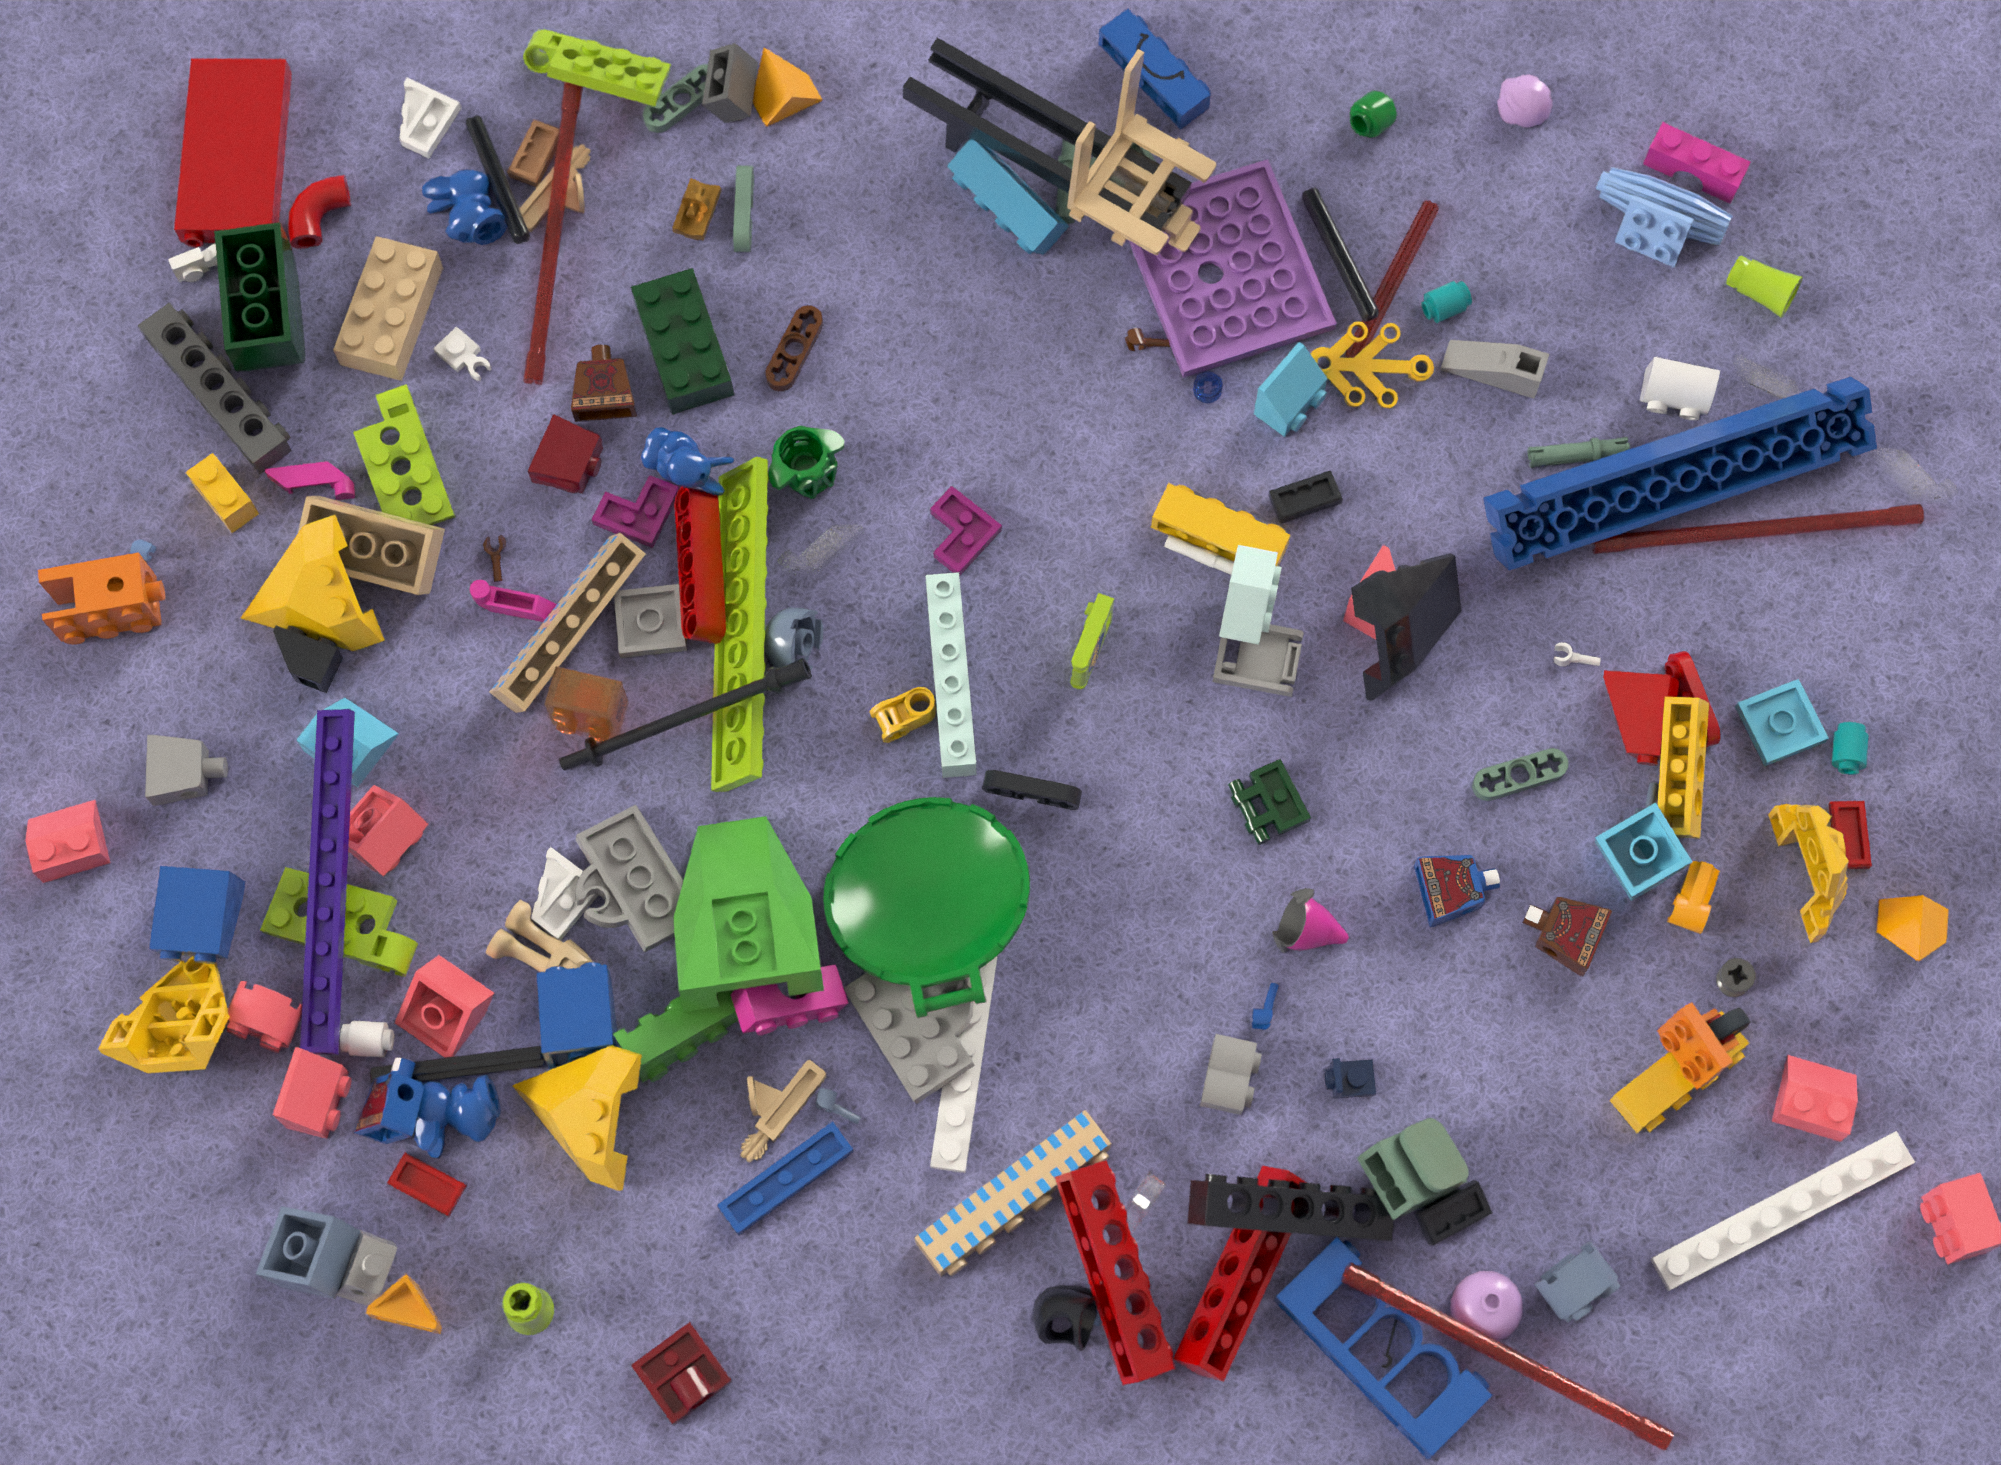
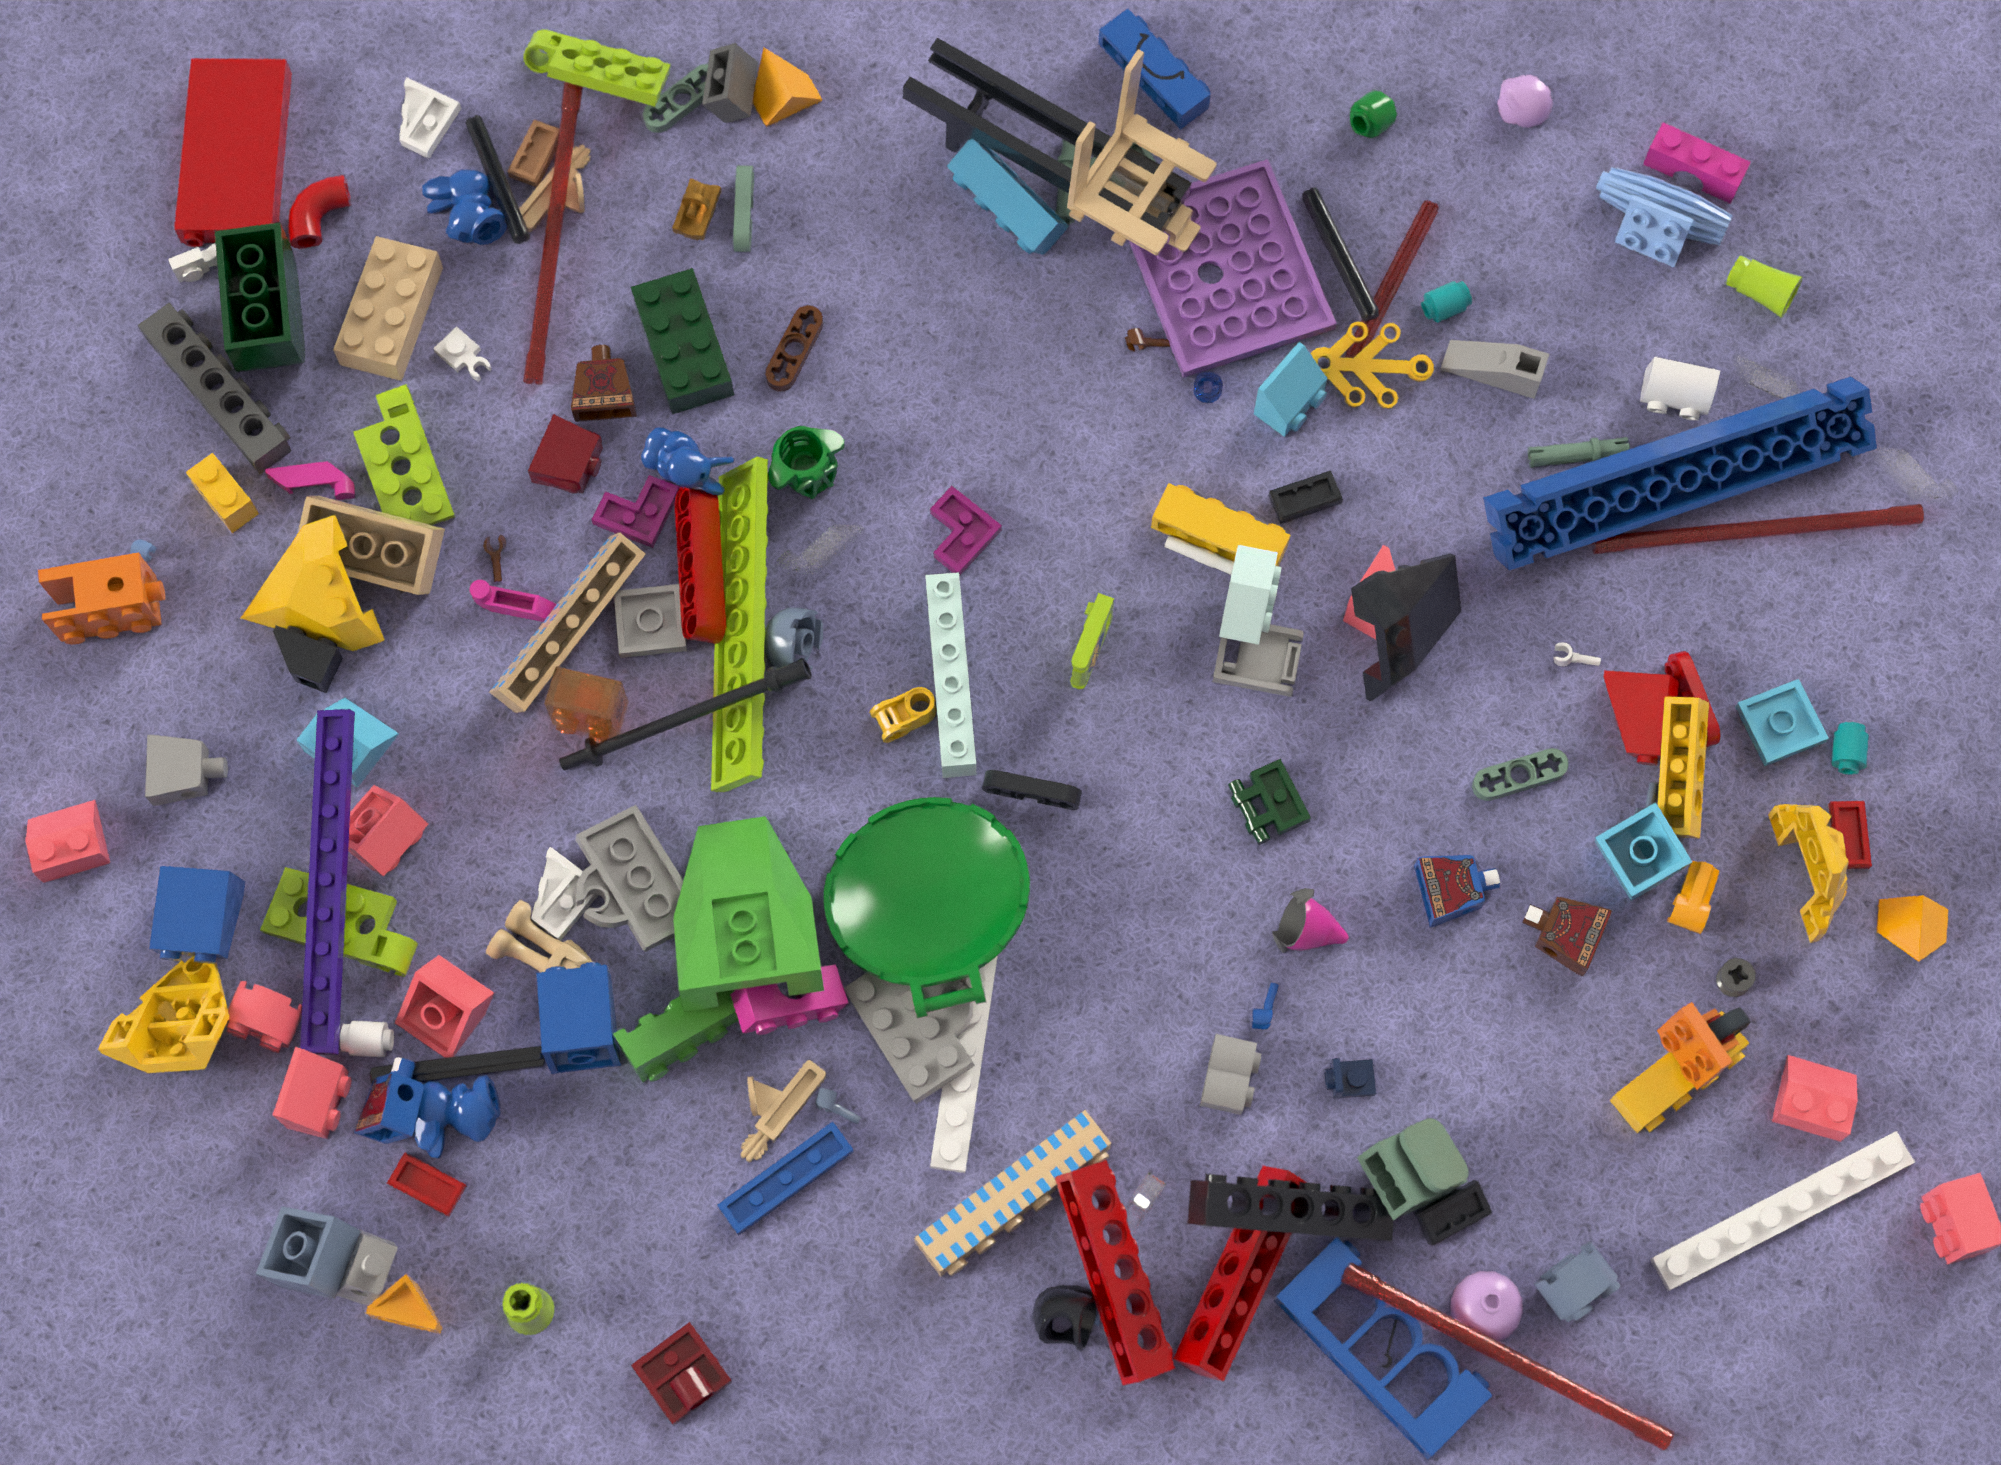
(582, 1109): yellow wedge -> none

